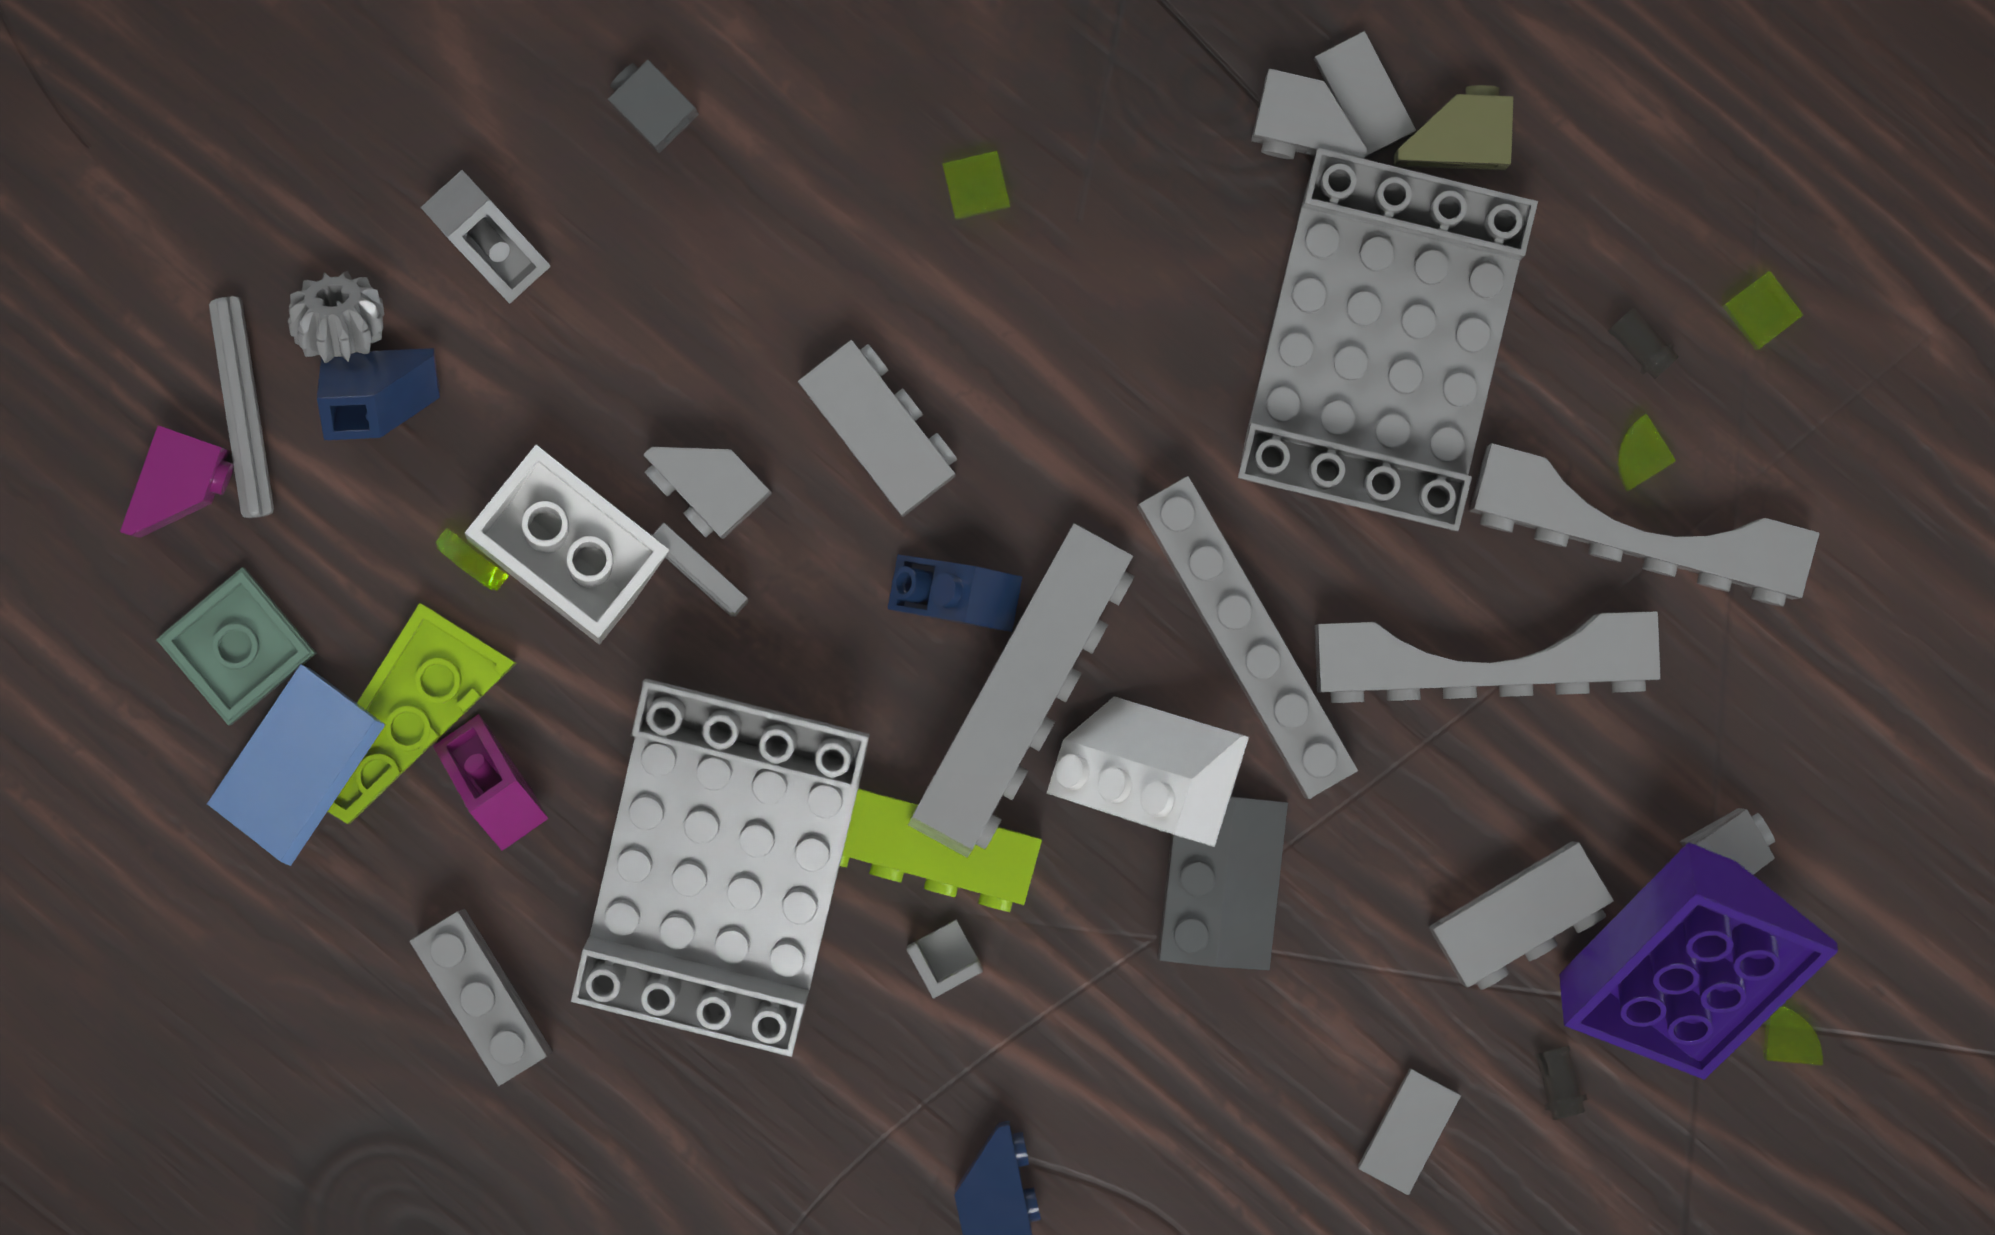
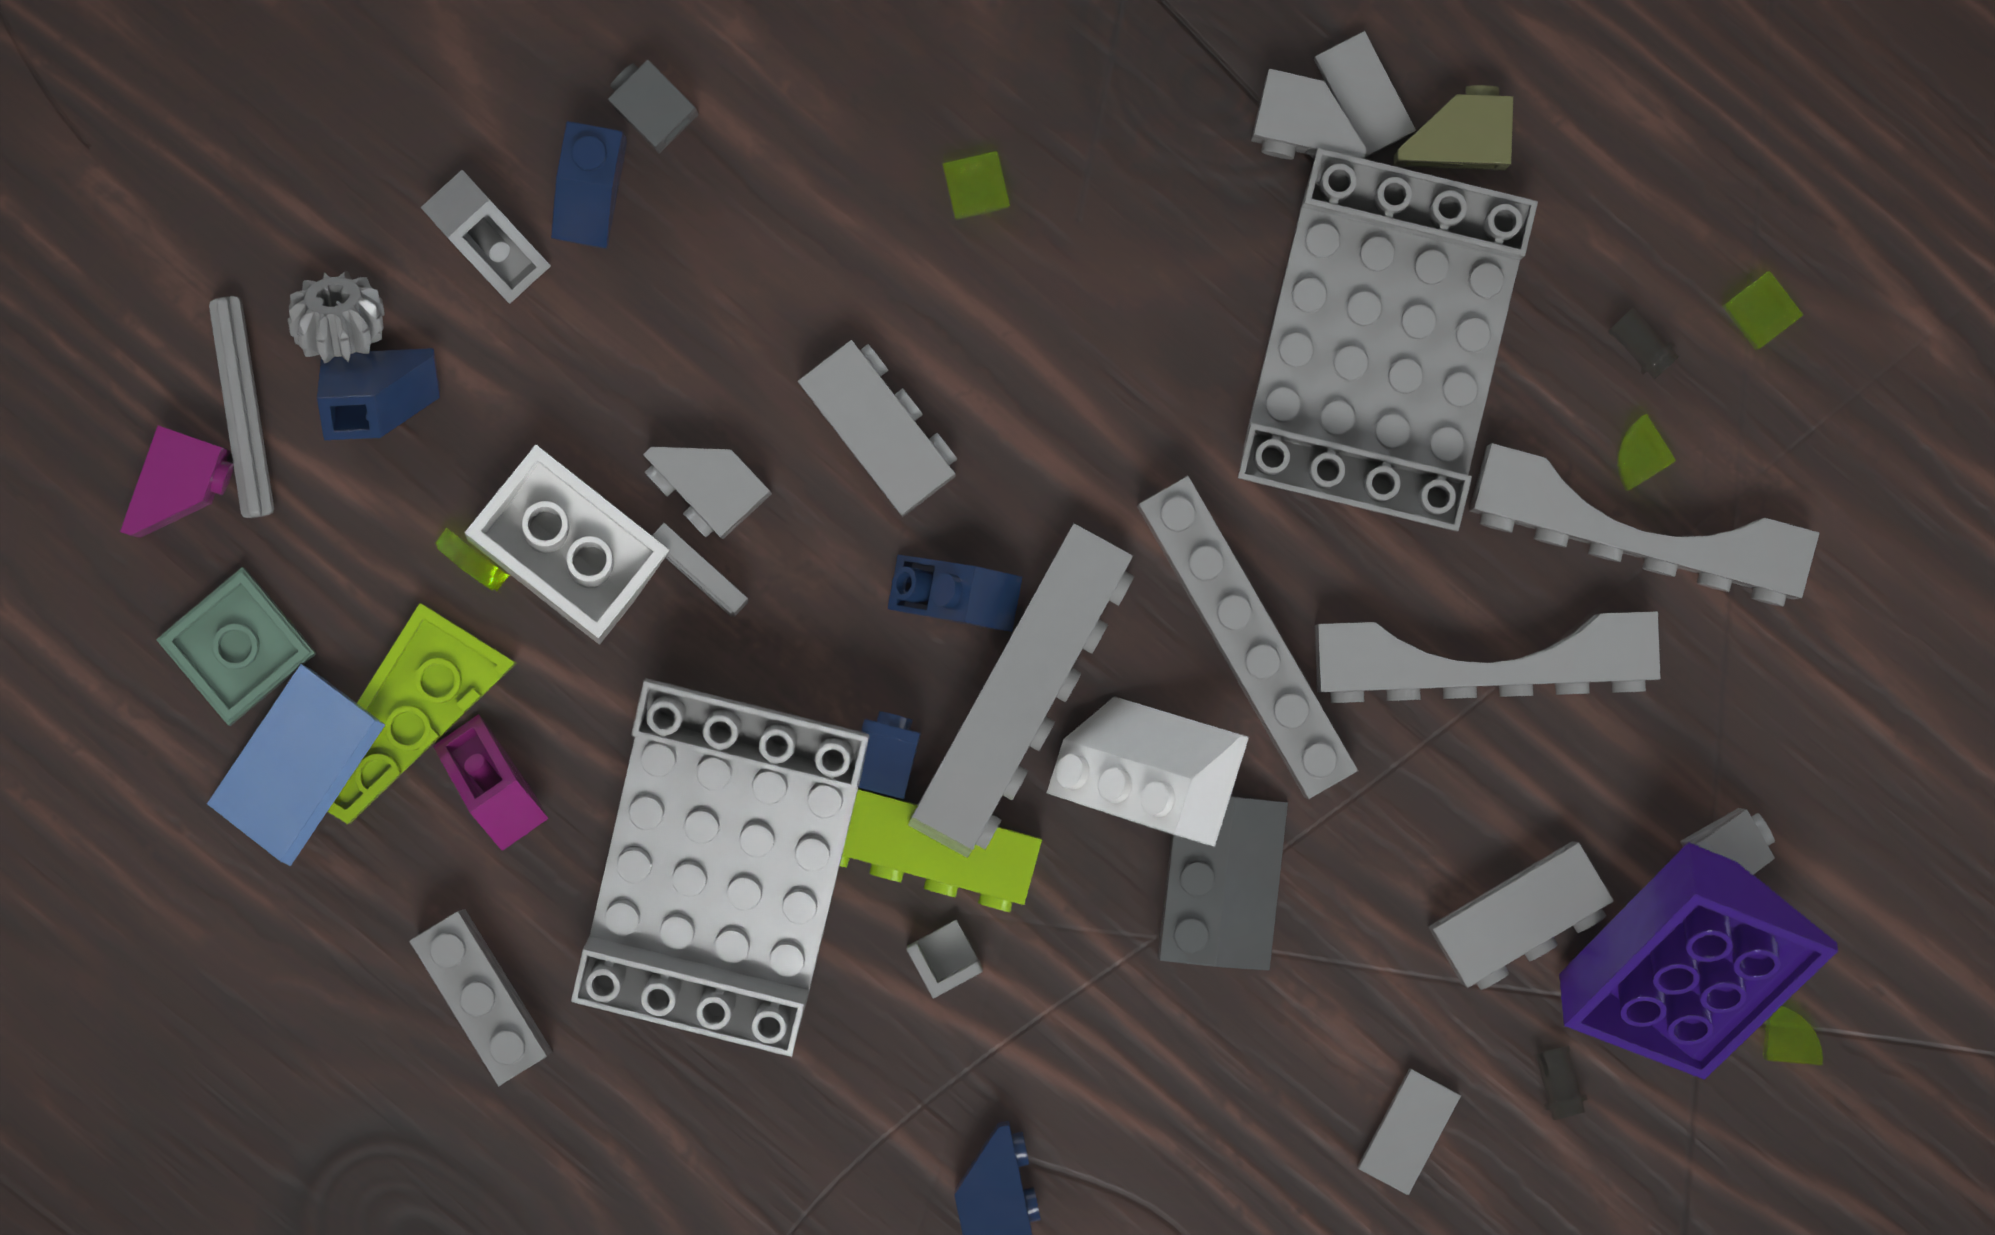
(587, 184): none -> dark blue slope
(889, 754): none -> dark blue slope

